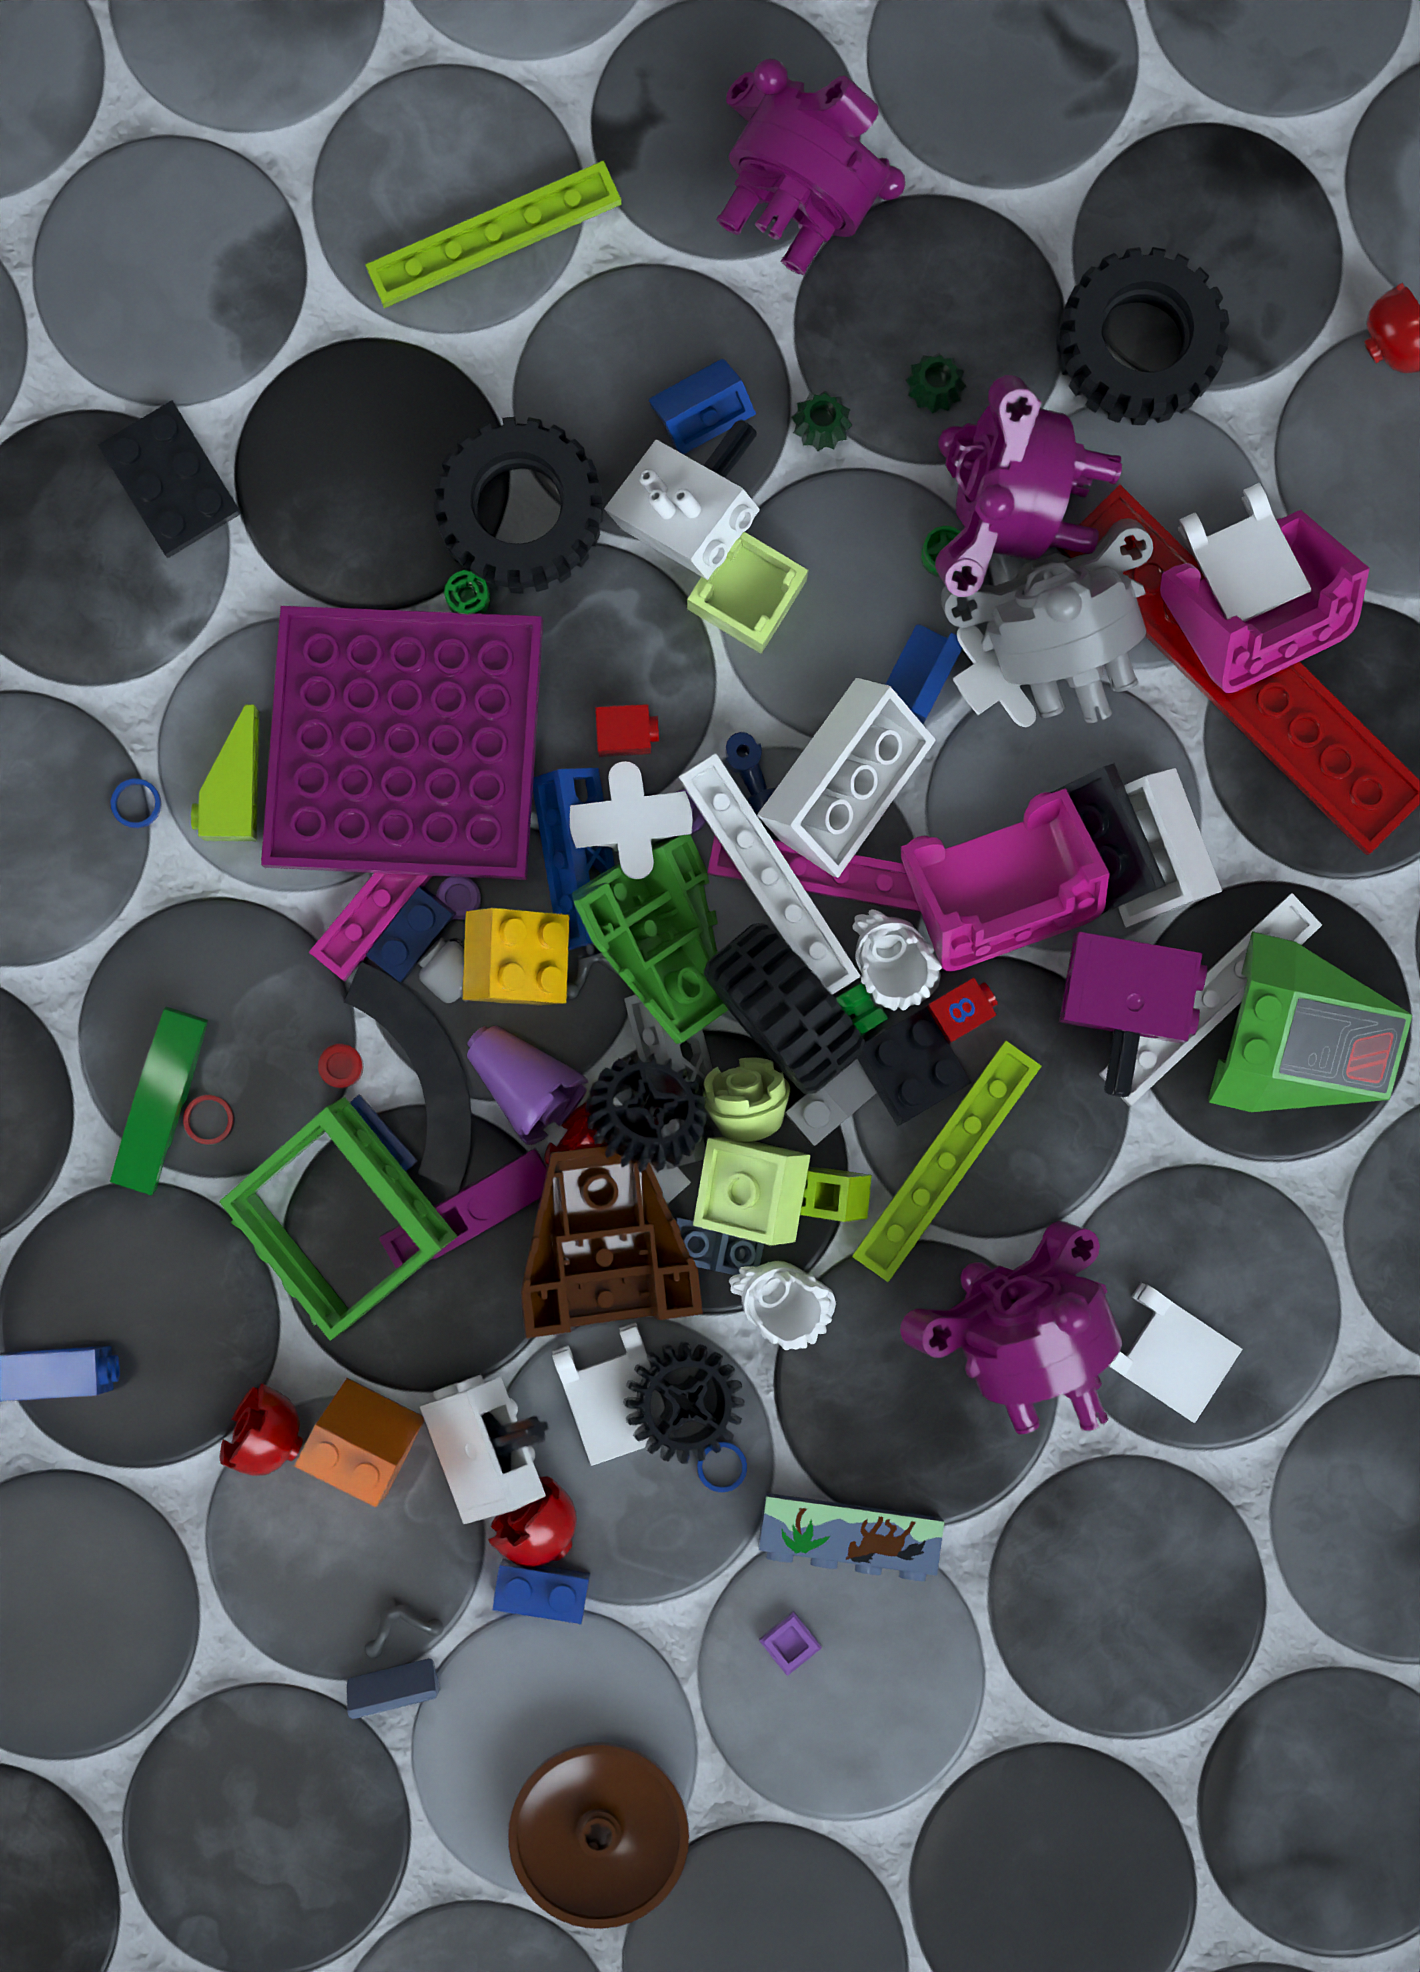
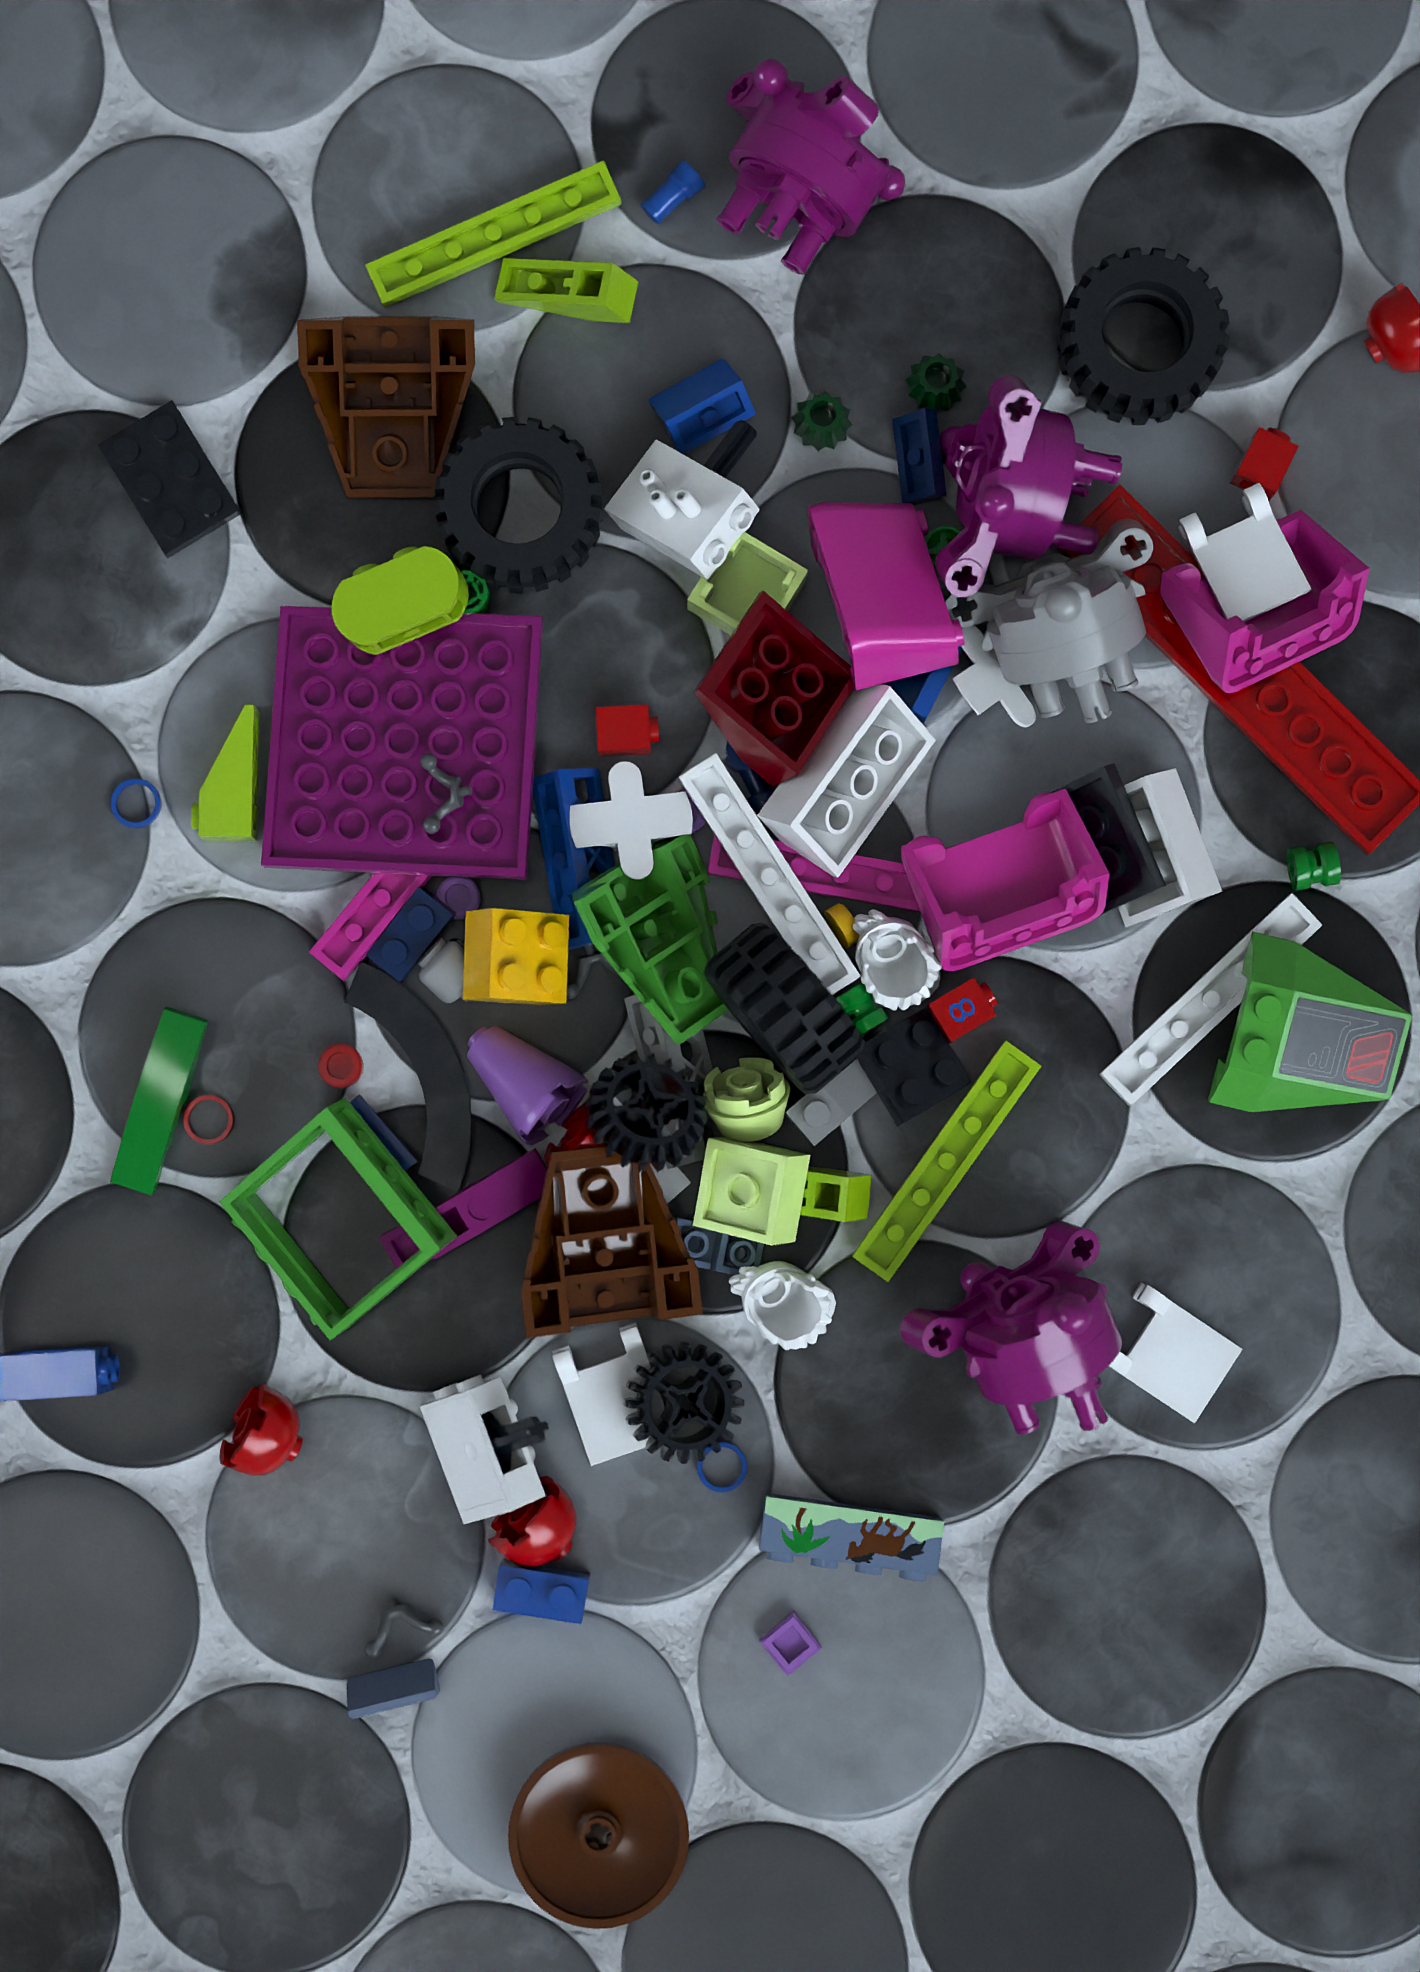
(360, 1442): orange slope -> none
(387, 396): none -> reddish brown wedge
(399, 599): none -> lime brick
(432, 823): none -> dark grey piece
(568, 288): none -> lime slope
(681, 185): none -> blue pin
(774, 690): none -> dark red slope
(840, 923): none -> yellow tile
(884, 589): none -> dark pink windscreen
(919, 456): none -> dark blue plate
(1133, 993): magenta piece -> none
(1265, 461): none -> red brick
(1313, 866): none -> green wheel

